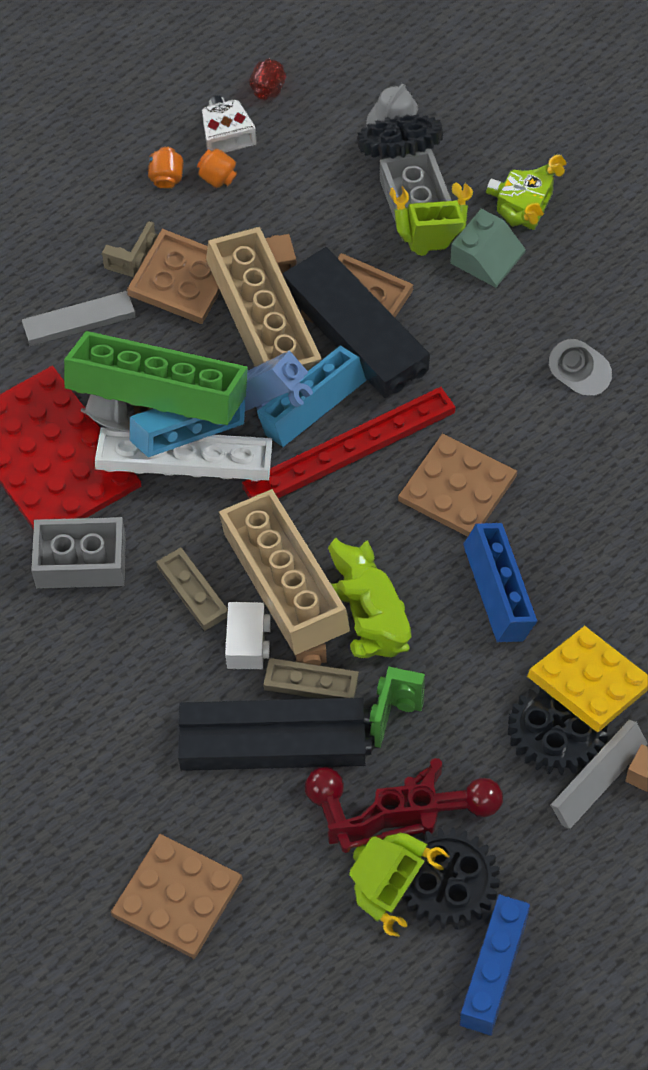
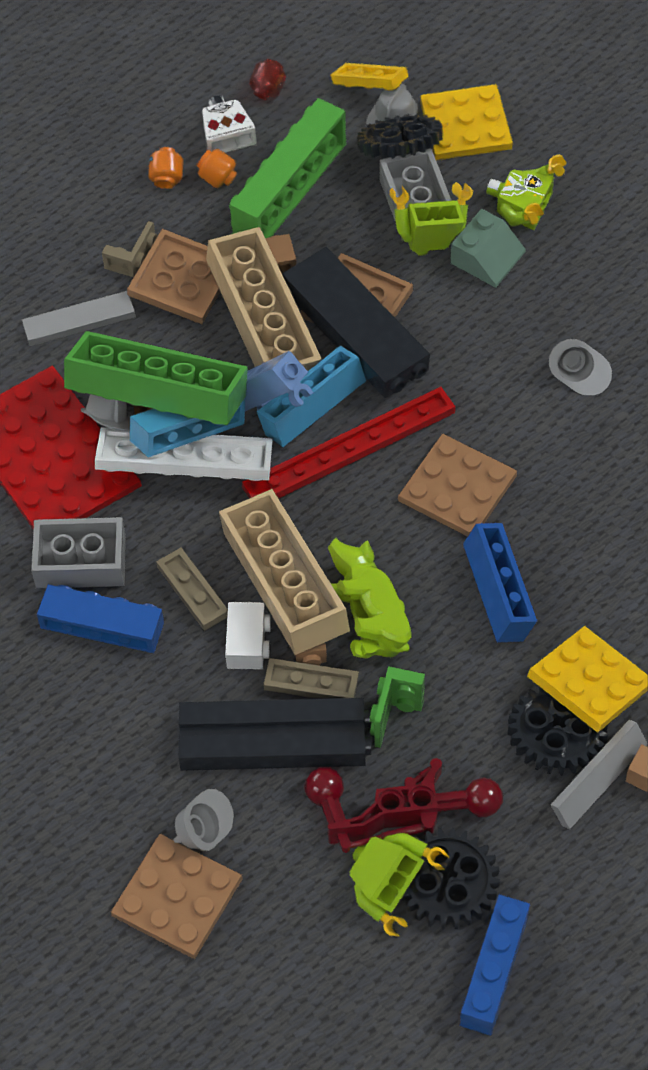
(100, 618): none -> blue brick
(204, 821): none -> light grey piece
(290, 170): none -> bright green brick
(369, 76): none -> yellow plate
(470, 121): none -> yellow plate

